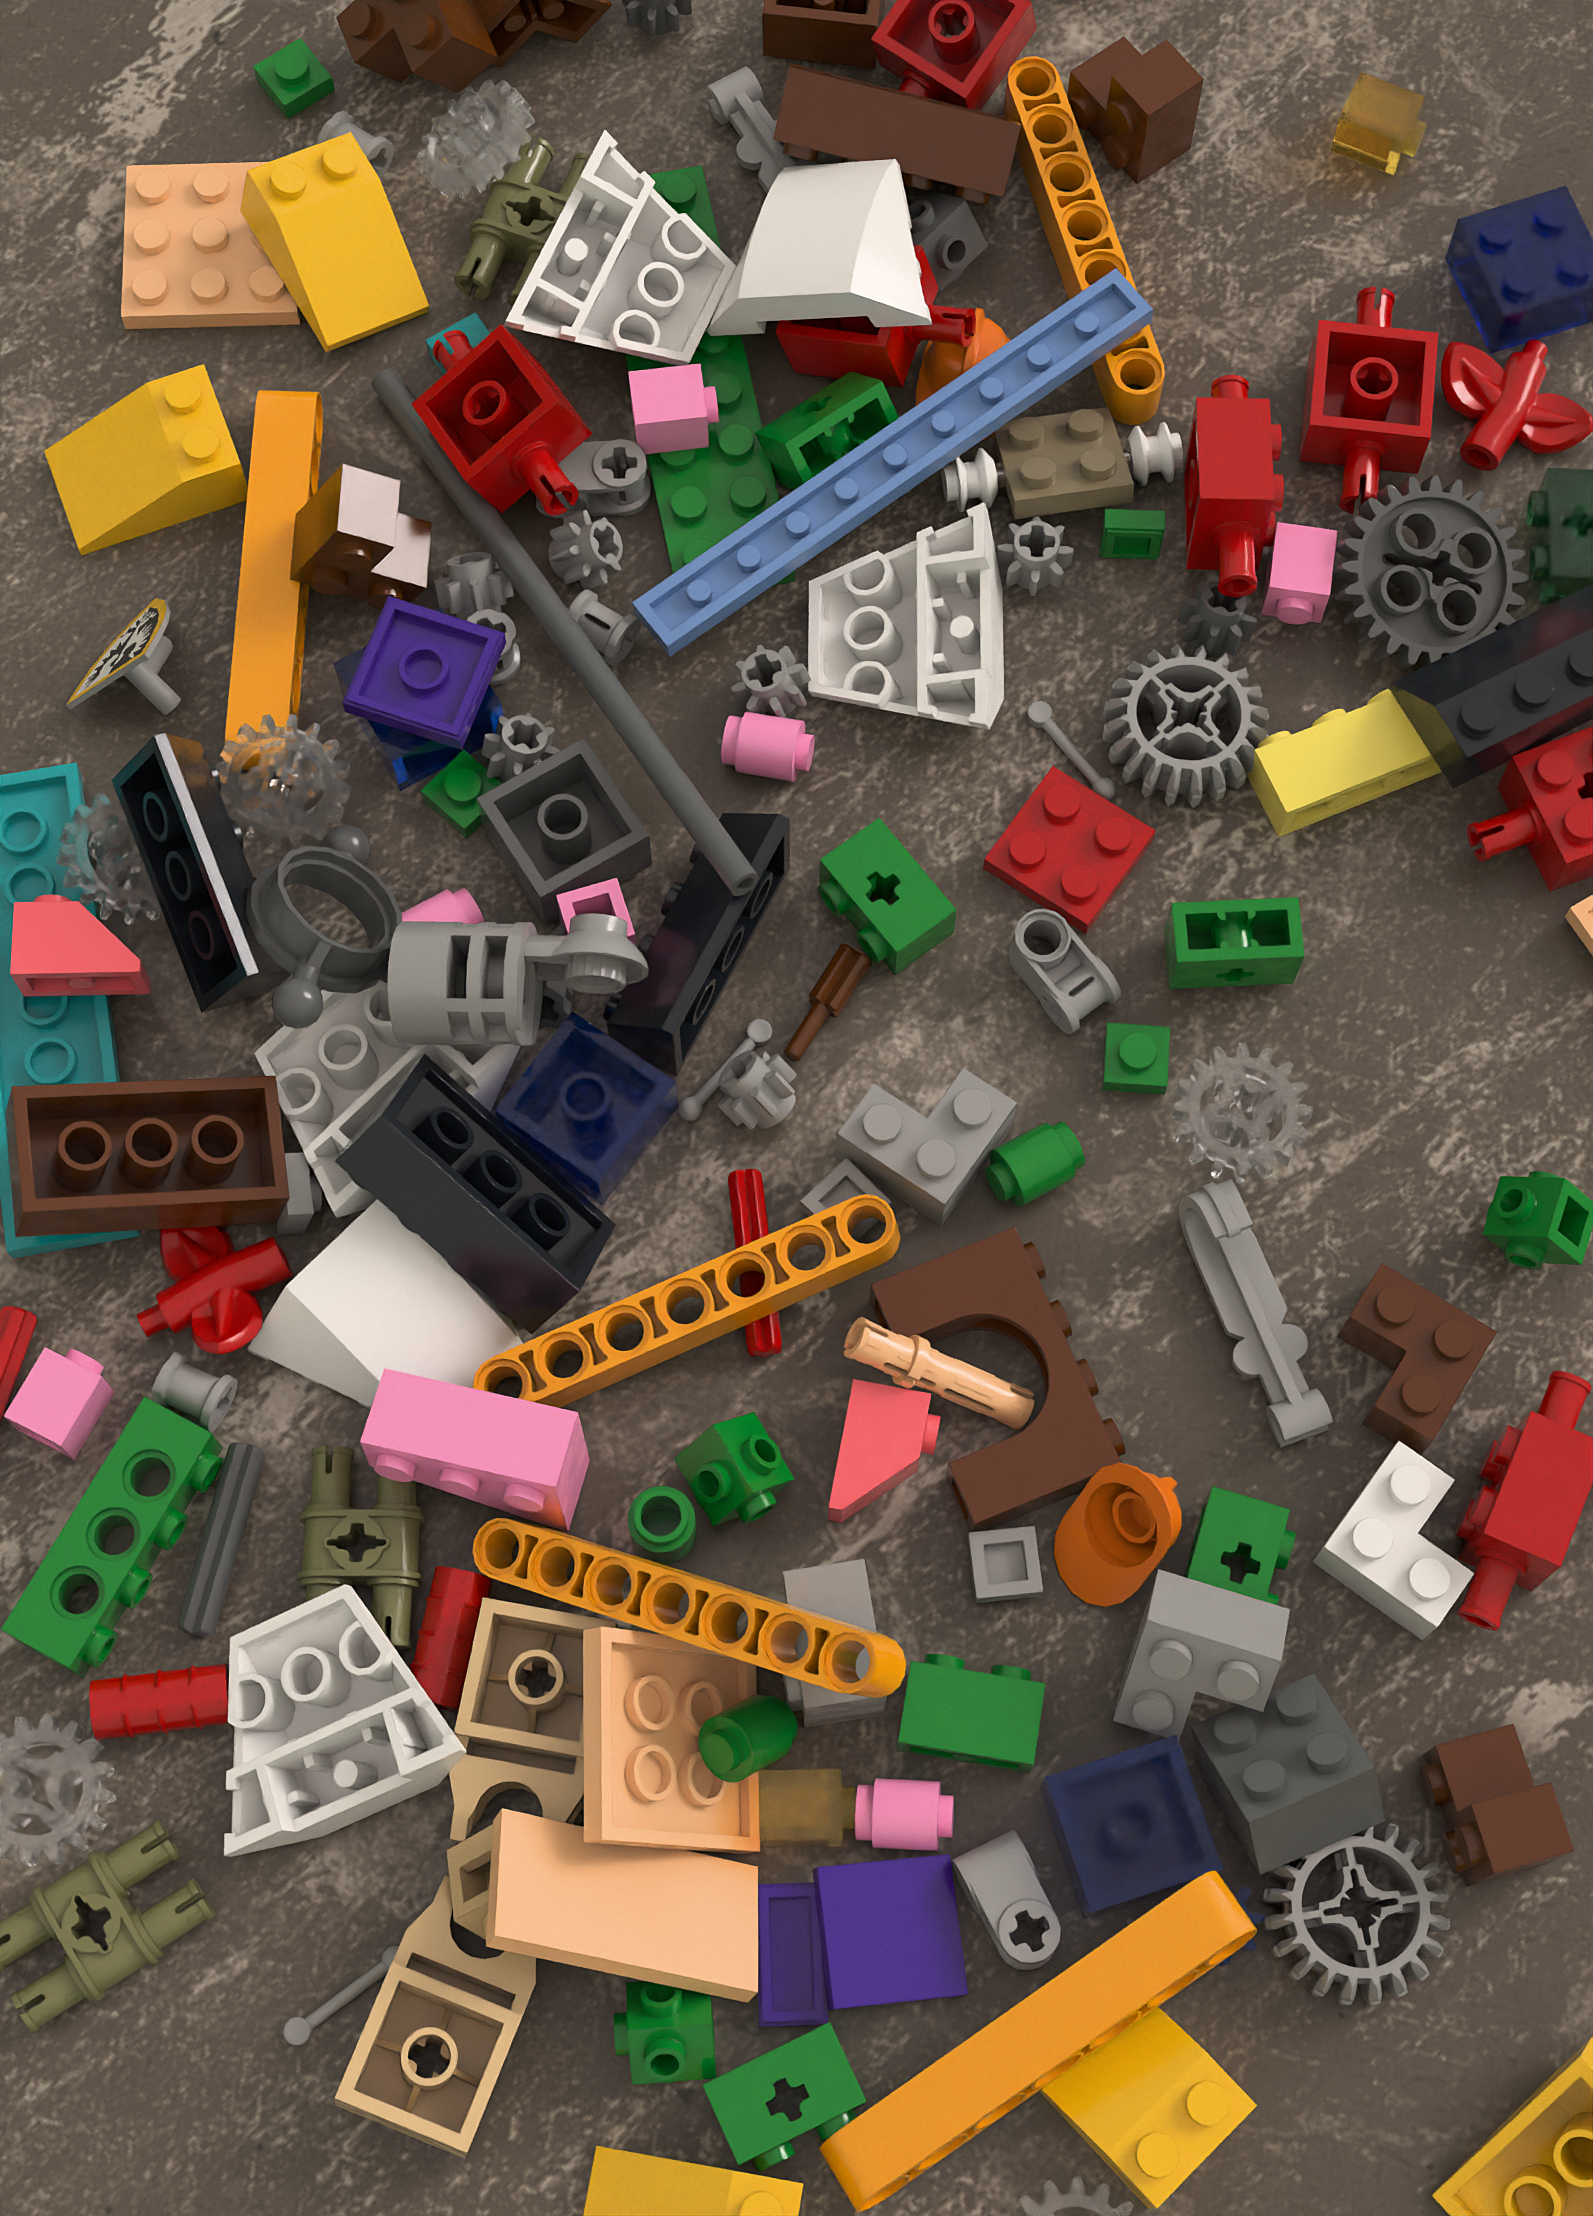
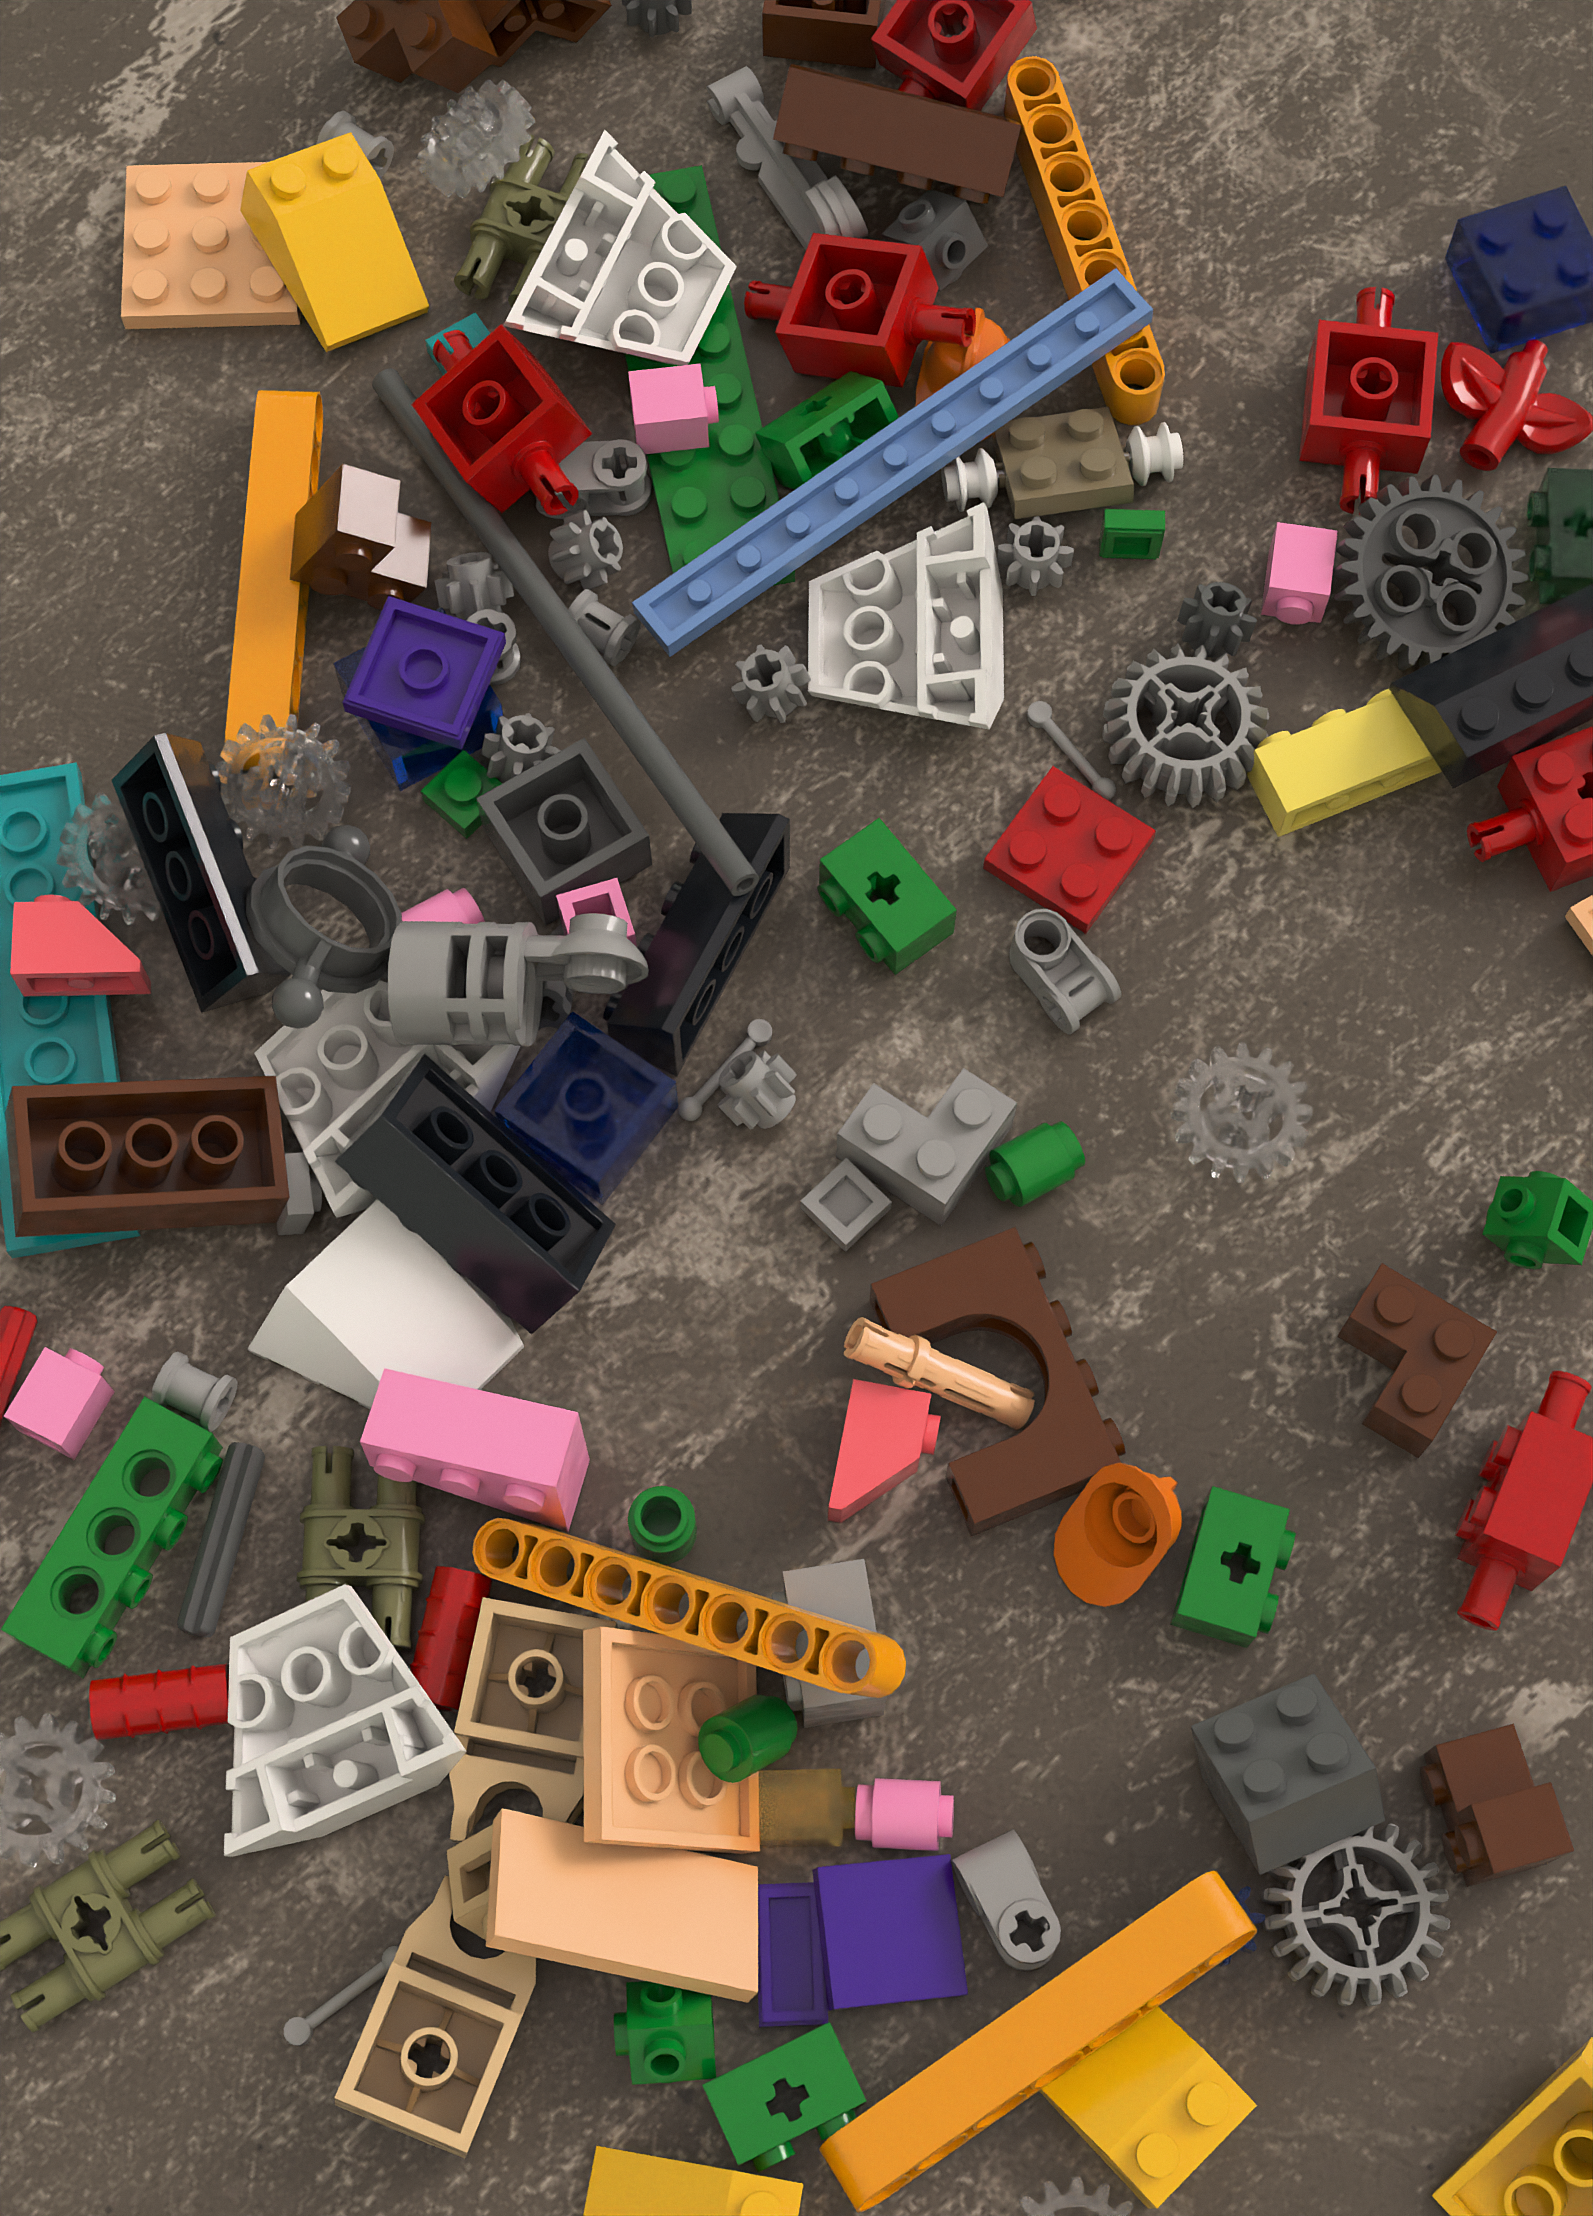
(137, 655): shield -> none
(148, 463): yellow slope -> none
(214, 1287): red plant -> none
(294, 78): green plate -> none
(721, 1313): light orange beam -> none
(734, 1470): green brick -> none
(751, 1224): red axle -> none
(767, 746): bright pink brick -> none
(827, 248): white wedge -> none
(829, 996): reddish brown axle -> none
(971, 1713): green brick -> none
(1005, 1564): light grey plate -> none
(1130, 1826): clear blue brick -> none
(1136, 1058): green plate -> none
(1137, 105): reddish brown brick -> none
(1202, 1643): light grey brick -> none
(1231, 485): red brick -> none
(1233, 943): green brick -> none
(1252, 1309): light grey piece -> none
(1379, 124): clear yellow brick -> none
(1382, 1553): white brick -> none

